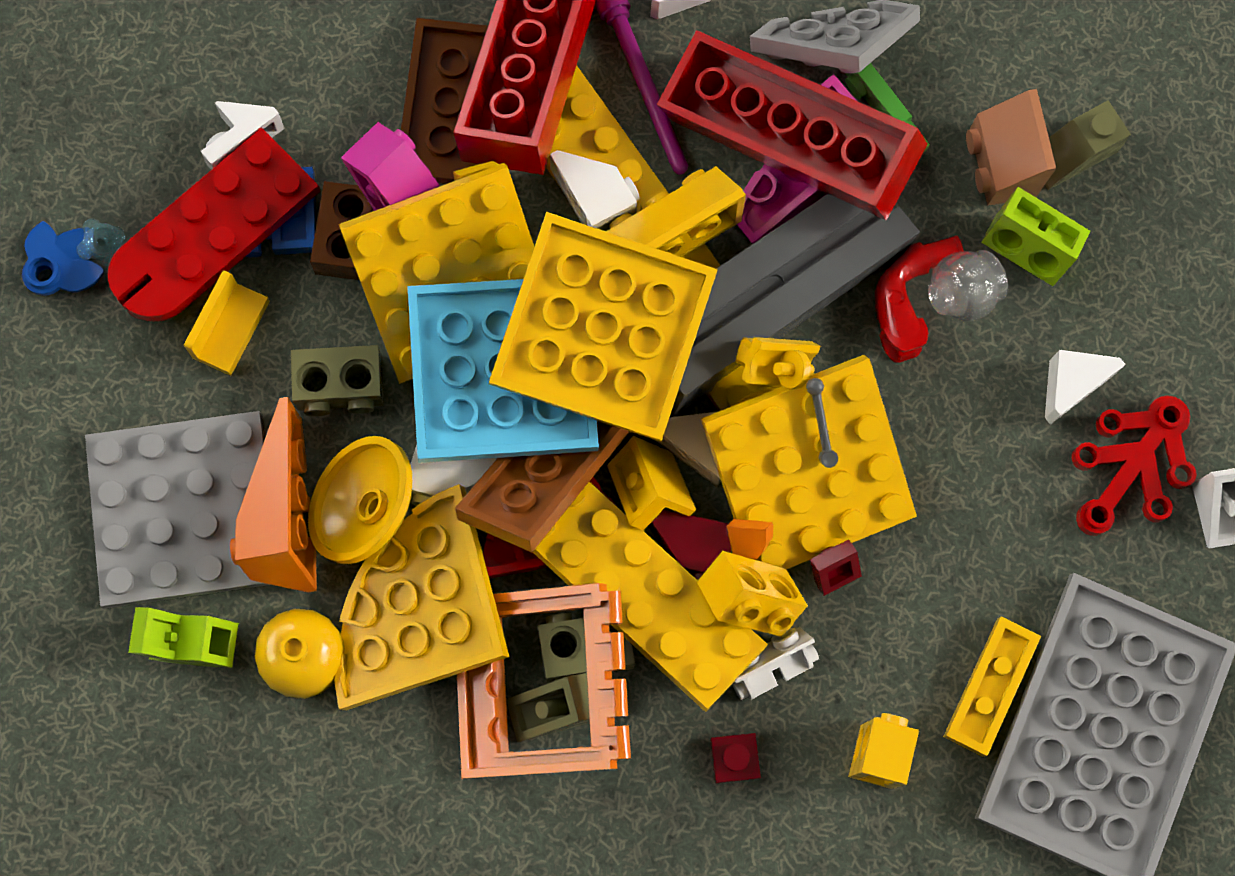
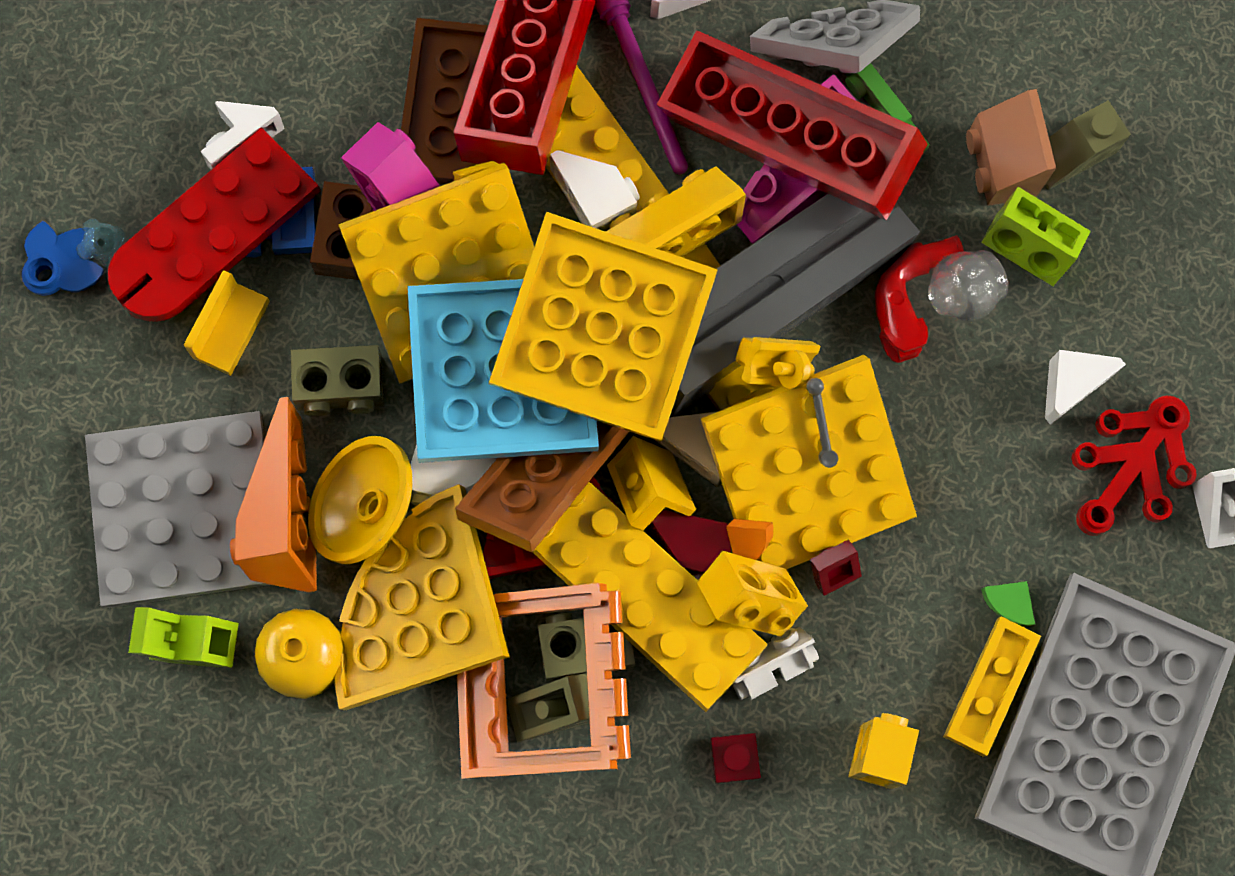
(1011, 602): none -> bright green tile

